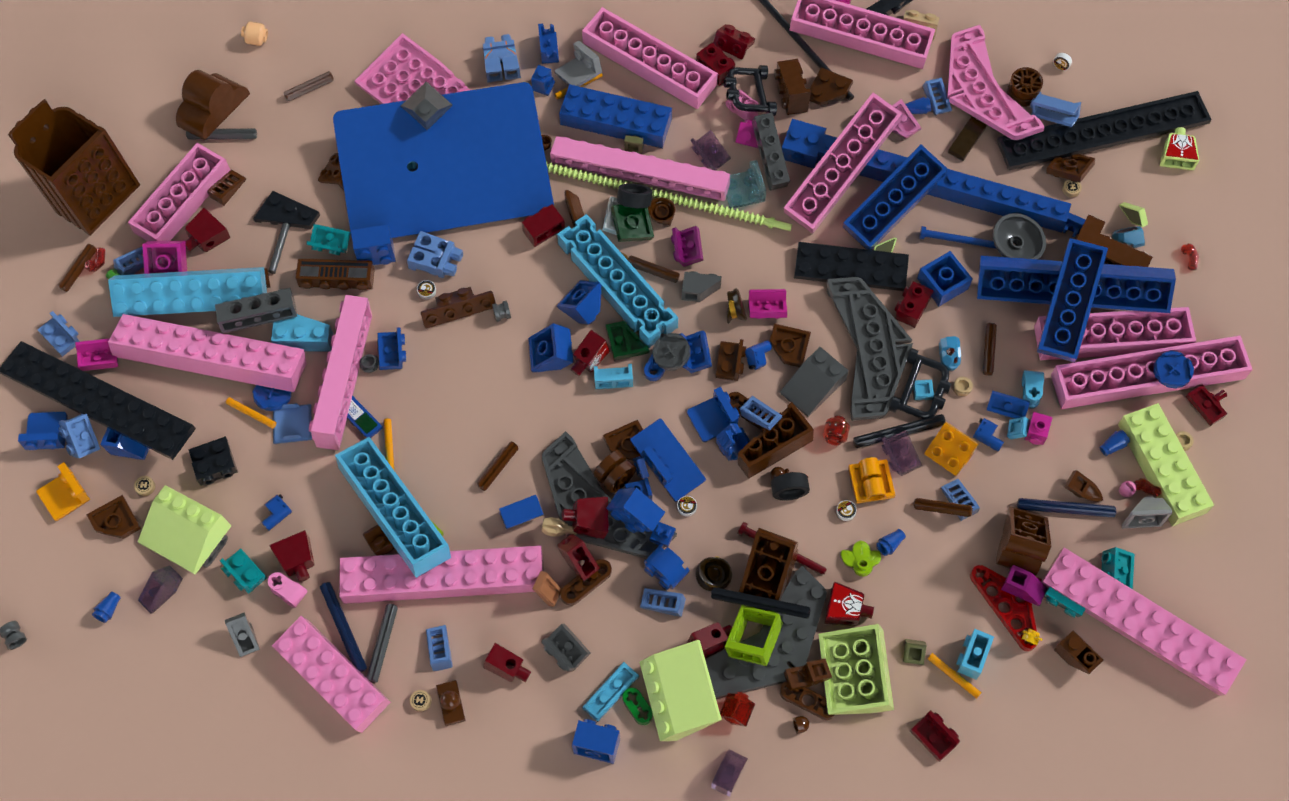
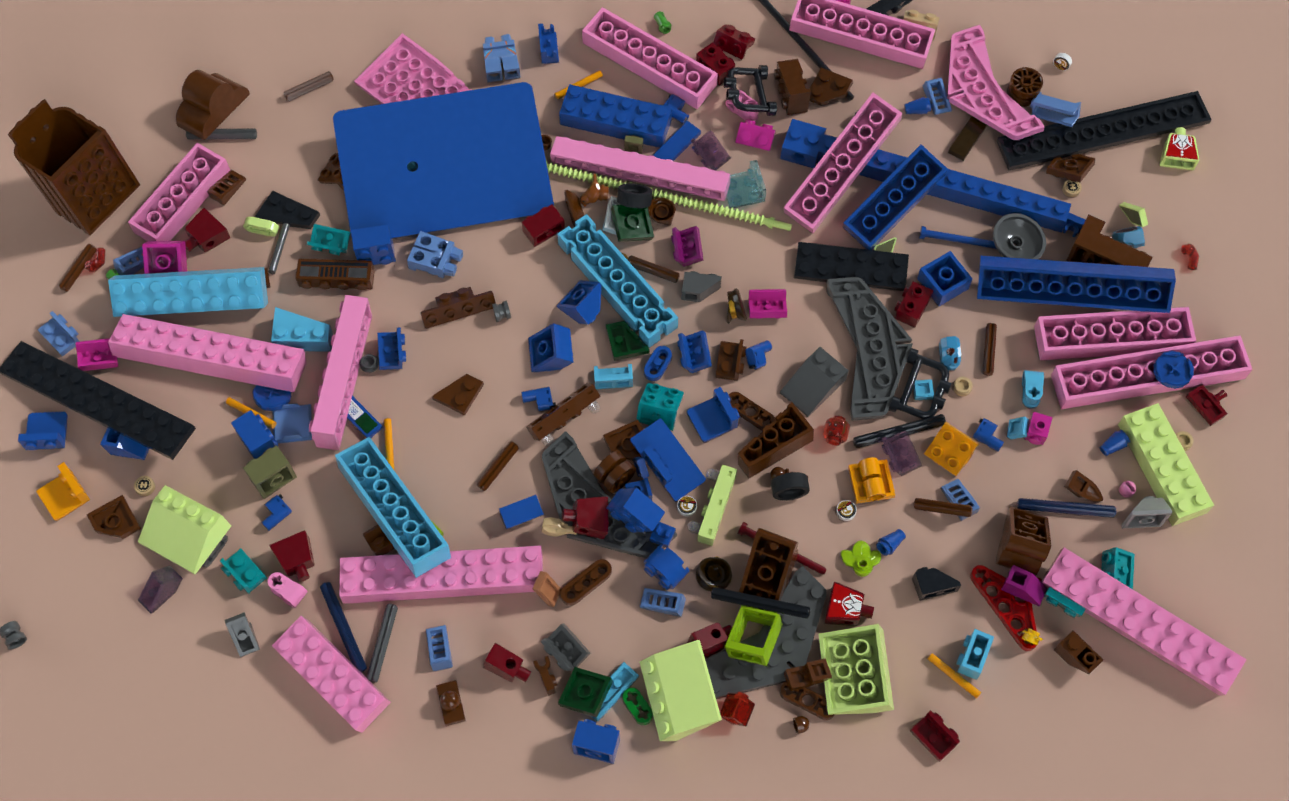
(79, 436): medium blue bracket -> none
(106, 608): blue cone -> none
(212, 461): black plate -> none
(254, 33): light nougat head -> none
(254, 433): none -> blue brick
(255, 310): dark grey brick -> none
(261, 226): none -> yellowish green beam
(270, 471): none -> olive brick
(420, 700): tan tile -> none
(426, 105): dark grey slope -> none
(426, 289): tile -> none
(460, 394): none -> reddish brown wing
(542, 80): blue brick -> none
(542, 396): none -> blue piece
(548, 680): none -> reddish brown plate
(563, 411): none -> reddish brown piece
(574, 550): dark red torso -> none
(582, 68): light grey bracket -> none
(585, 692): none -> dark green plate
(590, 353): dark red torso -> none
(594, 192): none -> dark orange animal
(659, 403): none -> teal bracket
(664, 25): none -> bright green pin
(671, 351): dark grey tile -> none
(677, 104): none -> blue piece
(678, 142): none -> blue tile
(715, 509): none -> yellowish green piece
(729, 772): clear purple slope -> none
(731, 441): blue hair -> none
(753, 403): medium blue slope -> none
(770, 151): dark grey brick -> none
(790, 344): reddish brown plate -> none
(908, 125): bright pink wing -> none
(914, 651): olive slope -> none
(933, 583): none -> black slope
(1007, 405): blue plate -> none
(1072, 300): blue brick -> none
(1147, 487): clear red arm -> none

